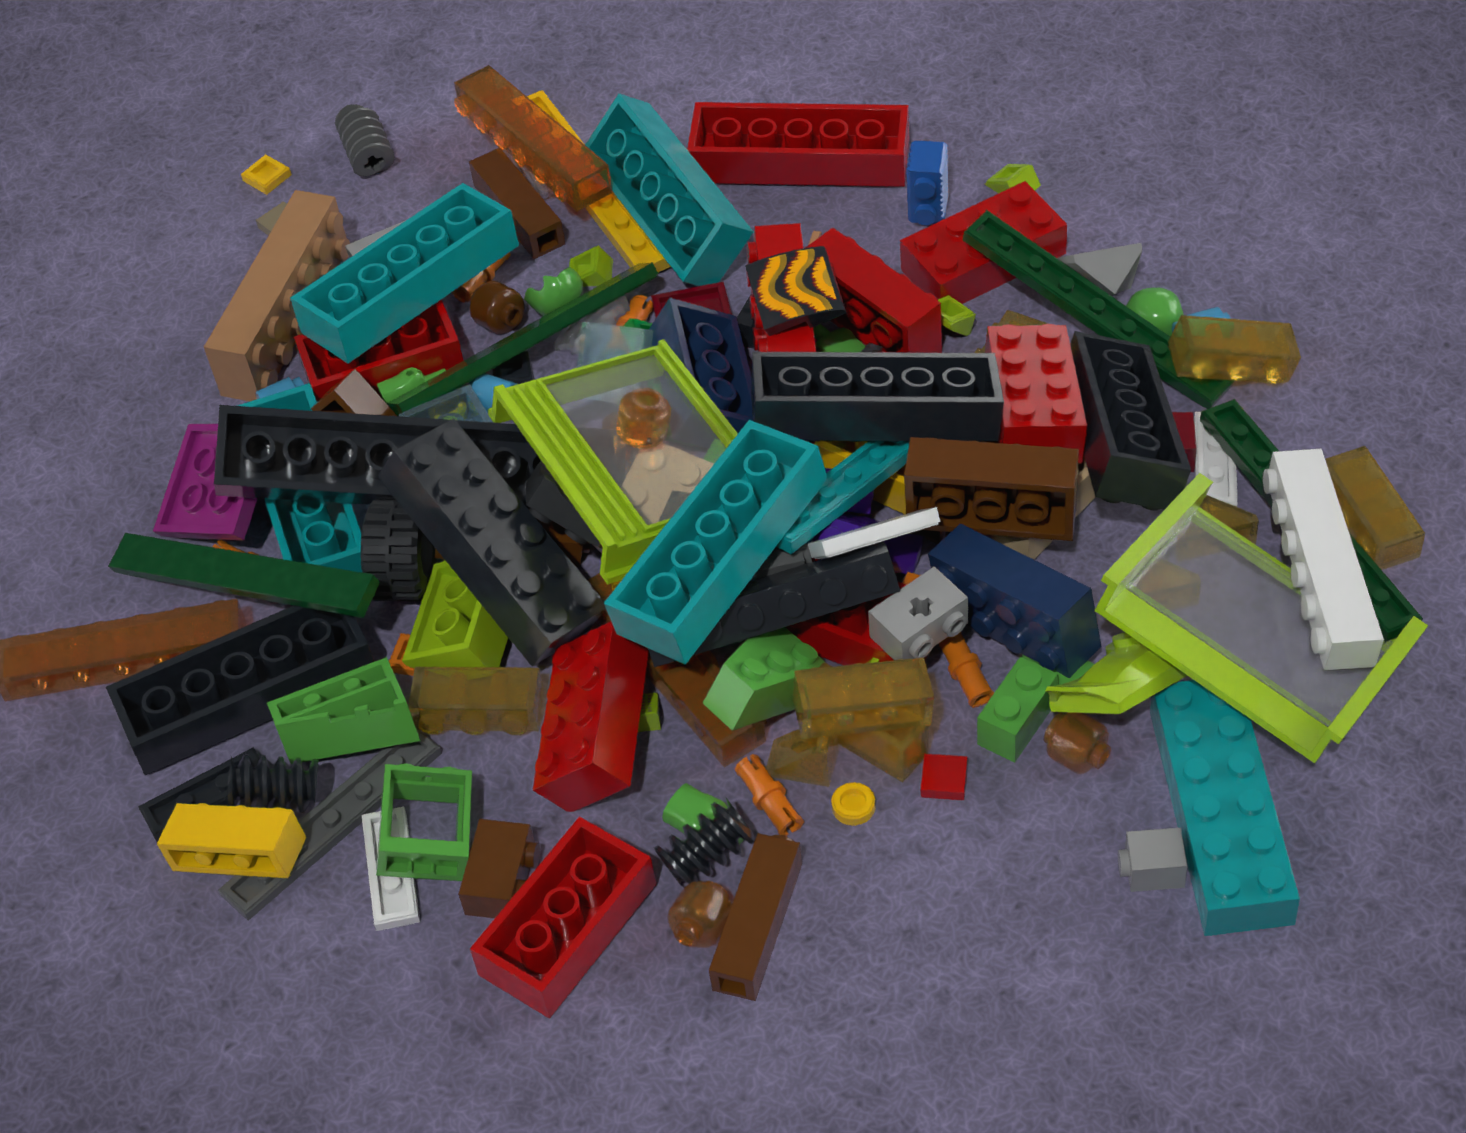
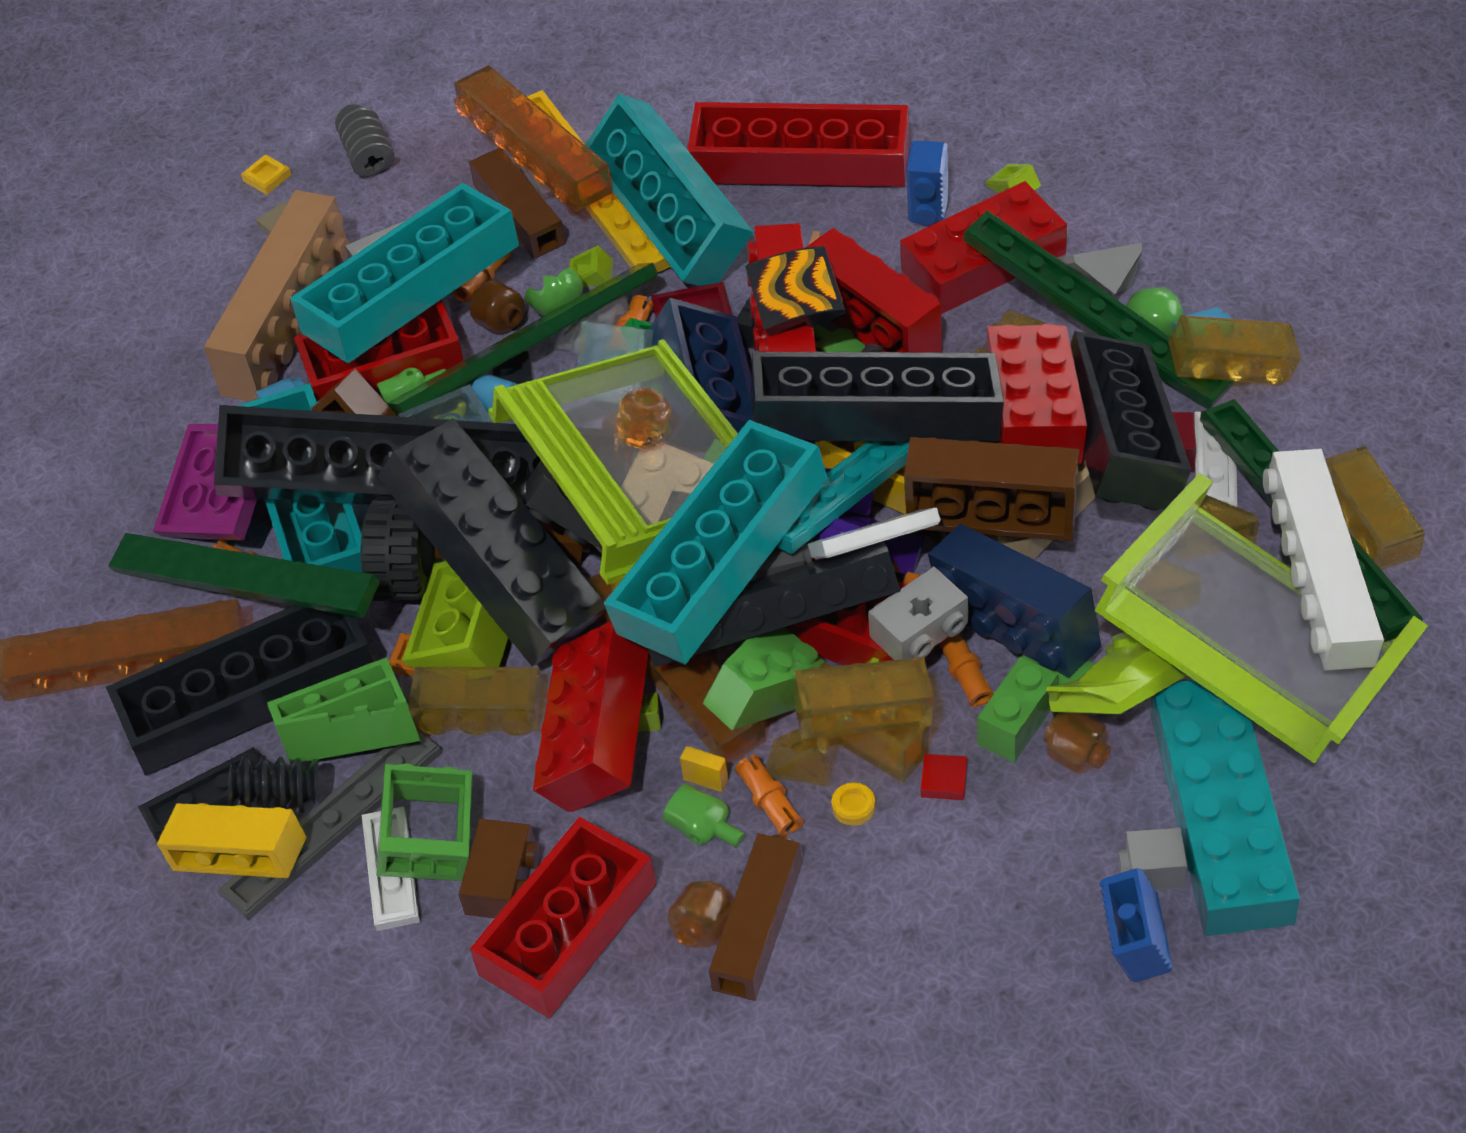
(704, 769): none -> yellow tile
(705, 843): black piece -> none
(956, 316): lime slope -> none
(1135, 925): none -> blue brick

